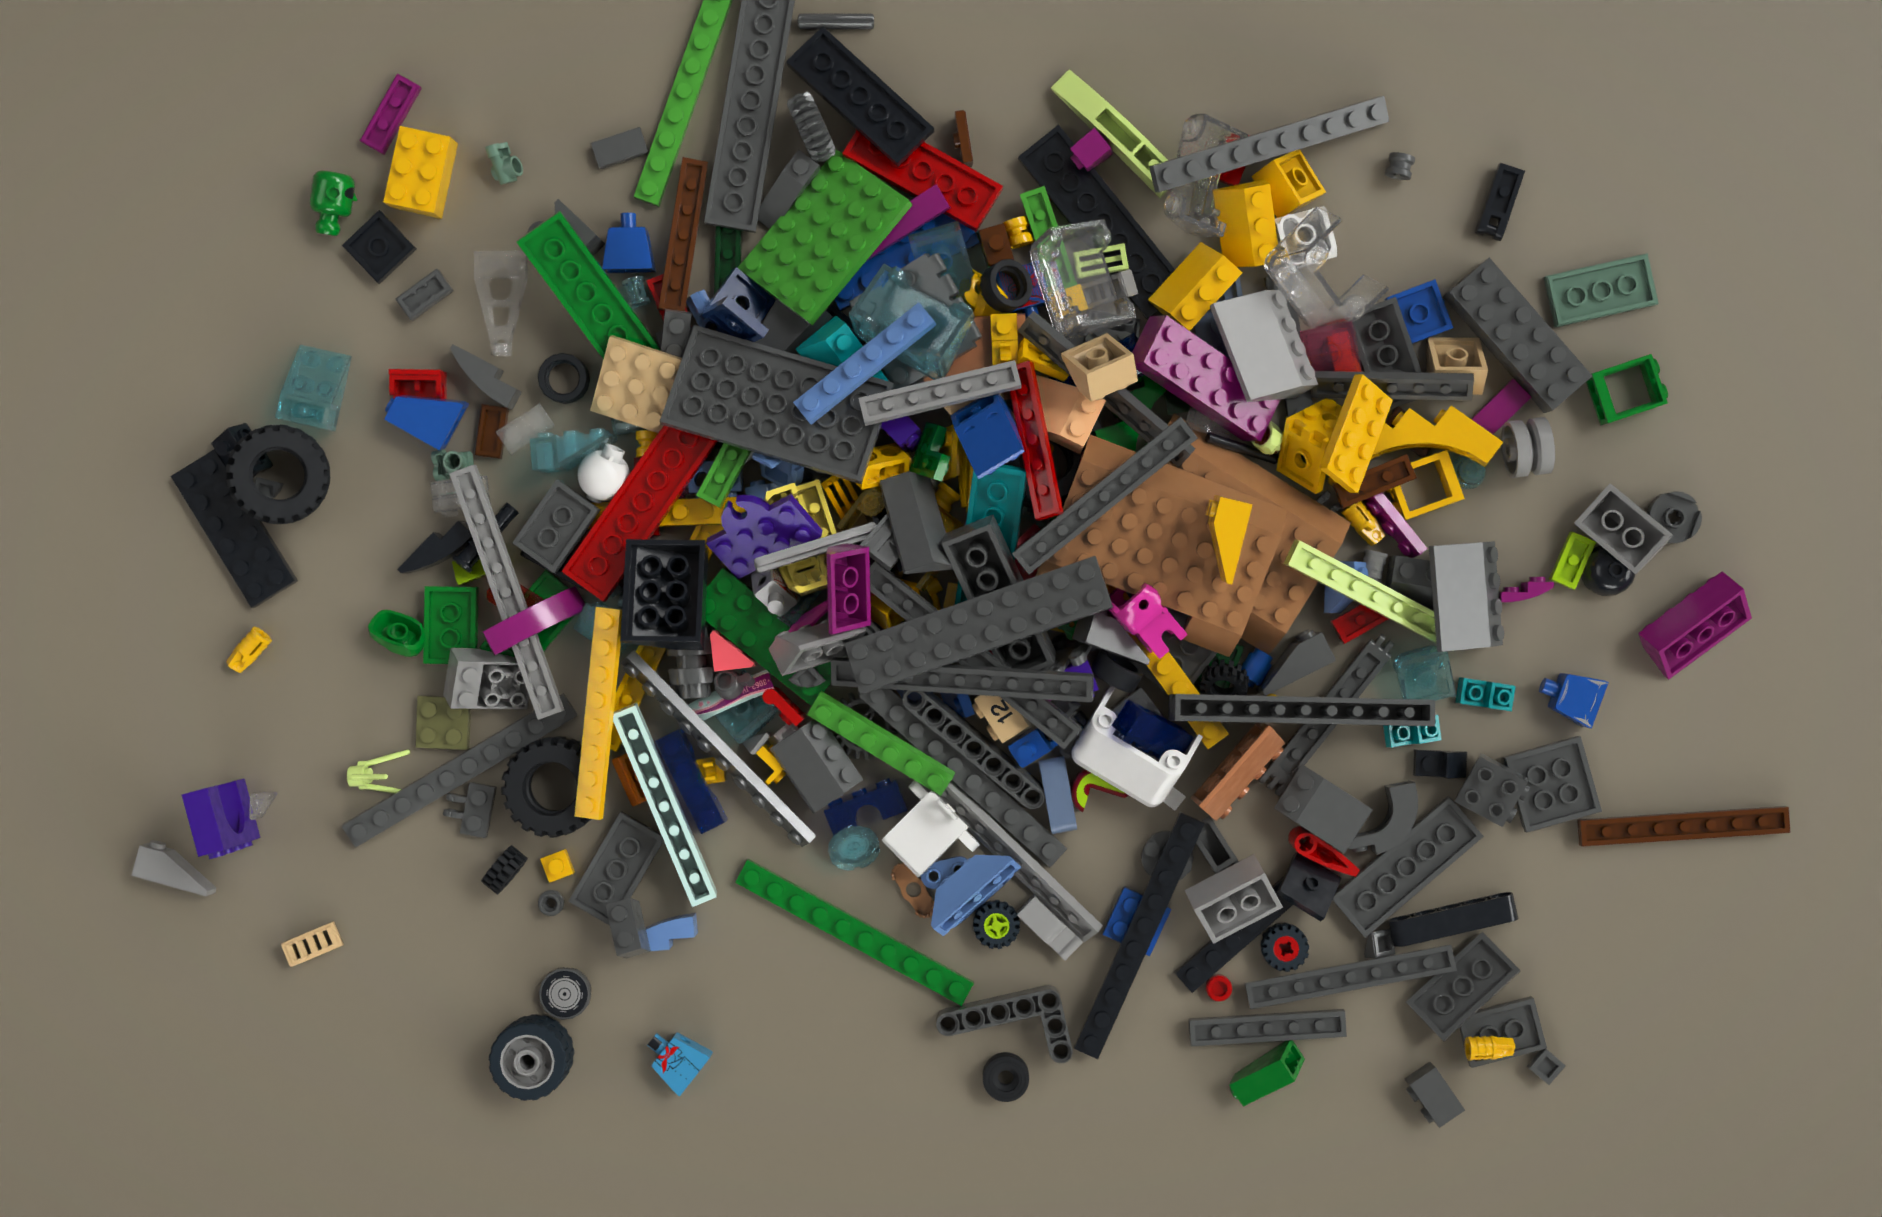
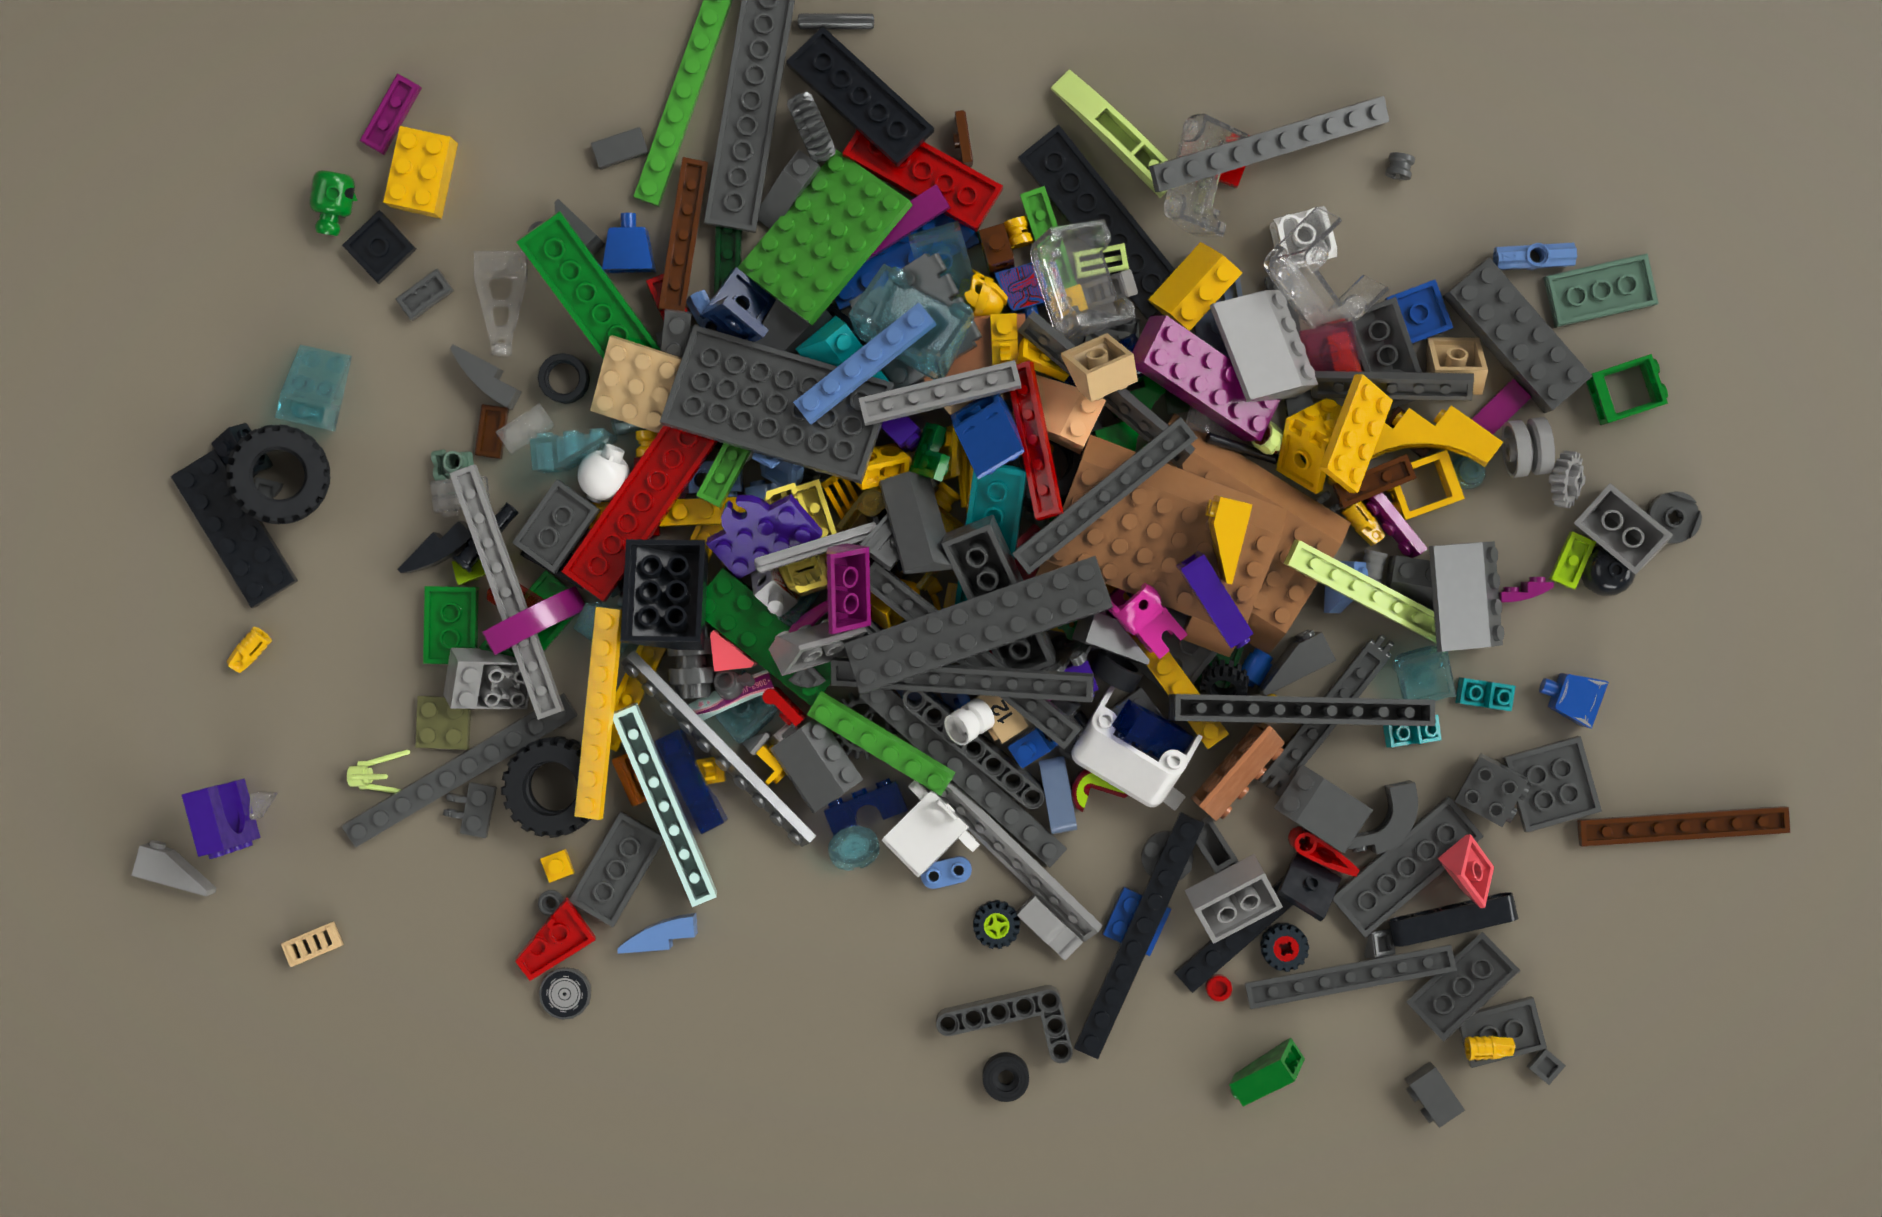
(397, 633): green piece -> none
(418, 383): red hinge -> none
(426, 418): blue slope -> none
(504, 167): sand green plate -> none
(504, 869): black tyre -> none
(519, 1073): wheel -> none
(555, 941): none -> red wing
(627, 928): dark grey brick -> none
(636, 291): clear light blue bush -> none
(678, 1060): dark azure torso -> none
(854, 932): green plate -> none
(923, 902): medium nougat piece -> none
(969, 721): none -> white wheel
(969, 889): medium blue wedge -> none
(992, 294): black tyre -> none
(1090, 151): magenta slope -> none
(1215, 600): none -> dark purple slope
(1249, 222): yellow slope -> none
(1267, 1027): dark grey plate -> none
(1291, 183): yellow slope -> none
(1356, 622): red plate -> none
(1440, 763): black slope -> none
(1469, 869): none -> coral slope
(1500, 201): black plate -> none
(1550, 256): none -> medium blue piece
(1567, 479): none -> light grey gear
(1696, 624): magenta slope -> none

